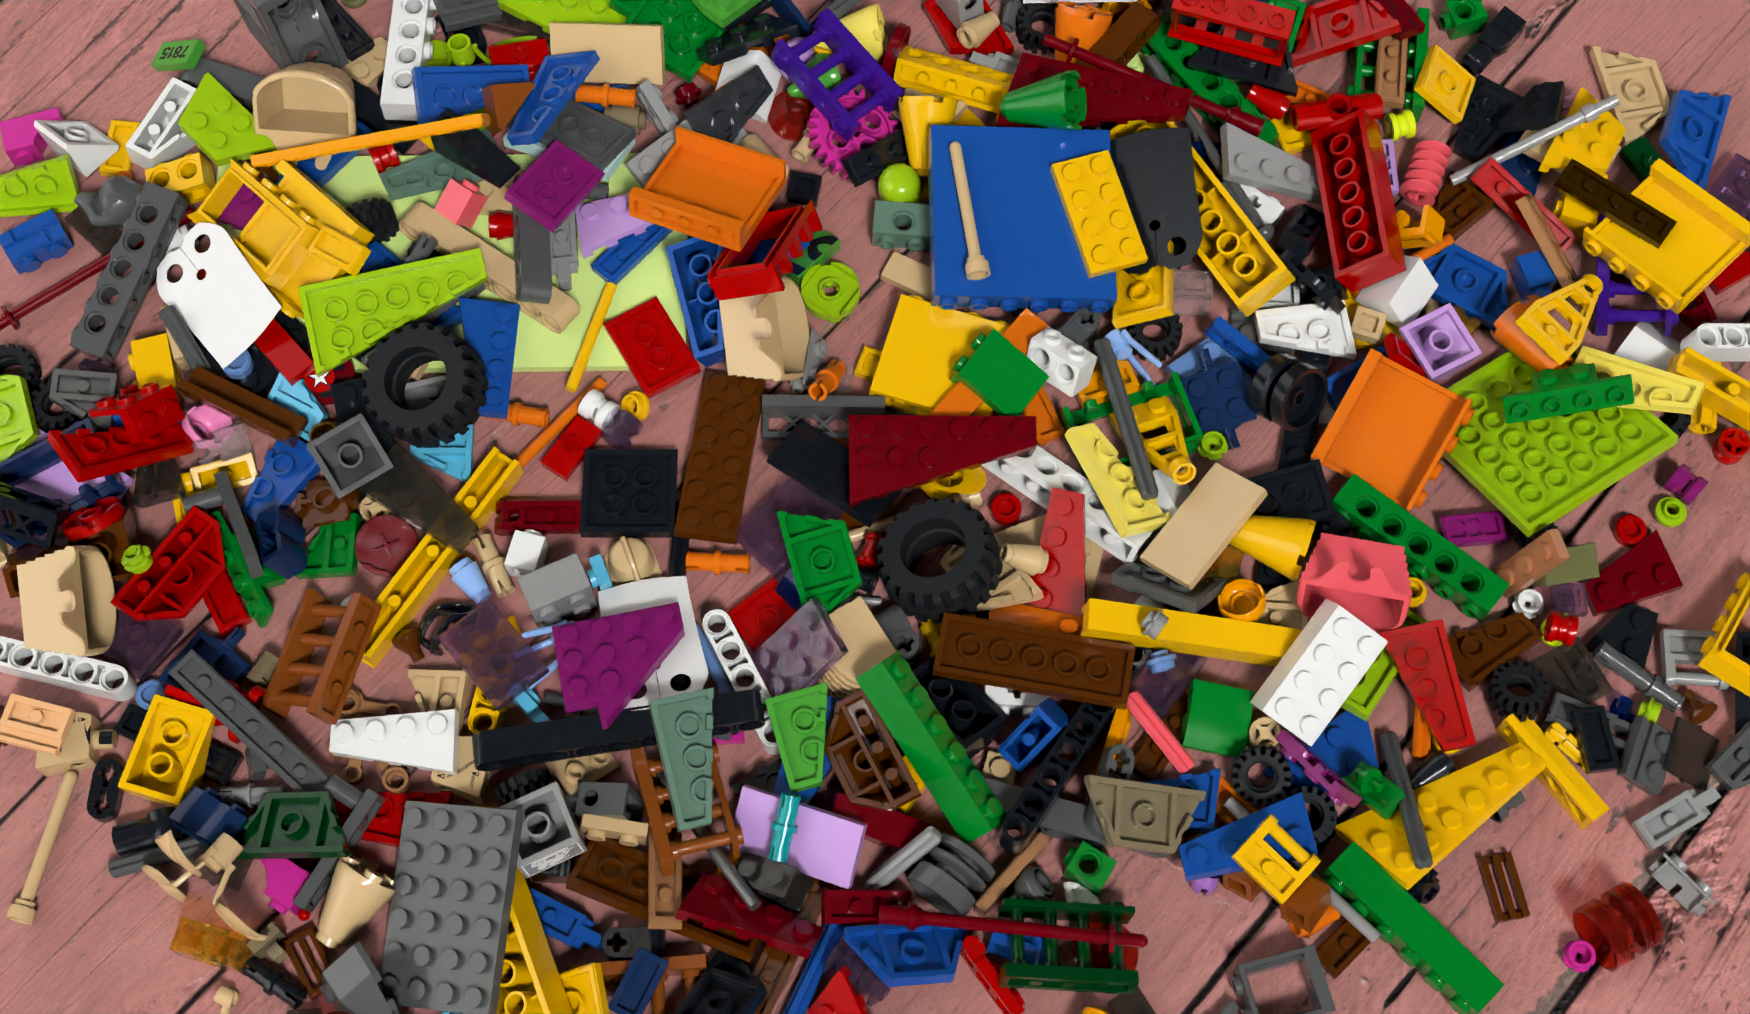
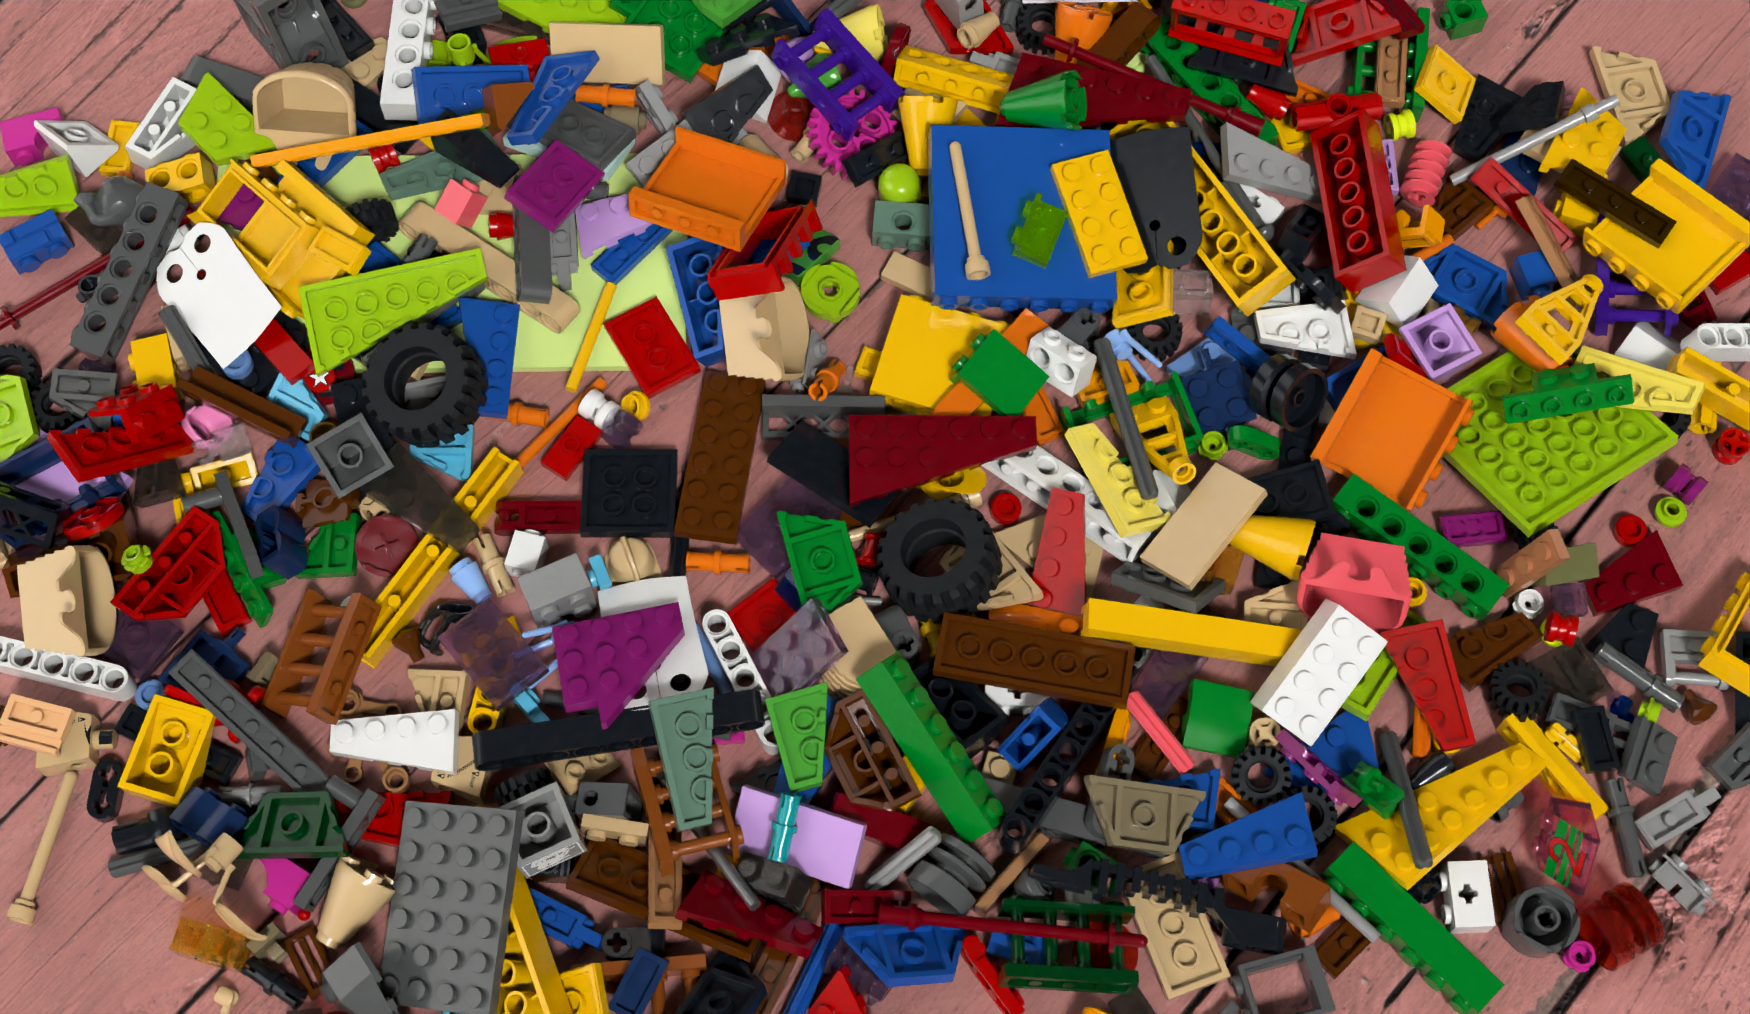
(86, 287): none -> black plate
(178, 55): bright green tile -> none
(688, 95): dark red plate -> none
(1025, 557): tan cone -> none
(1039, 233): none -> clear neon green bracket
(1154, 623): light grey plate -> none
(1161, 661): medium blue plate -> none
(1178, 945): none -> tan plate
(1238, 927): none -> black piece
(1242, 600): light orange hair -> none
(1253, 442): none -> green beam
(1268, 867): yellow plate -> none
(1474, 882): none -> white brick
(1490, 216): none -> orange hand
(1493, 41): black piece -> none
(1527, 932): none -> dark grey brick
(1567, 843): none -> clear pink slope
(1623, 821): none -> dark grey pin
(1689, 753): clear smoke piece -> none

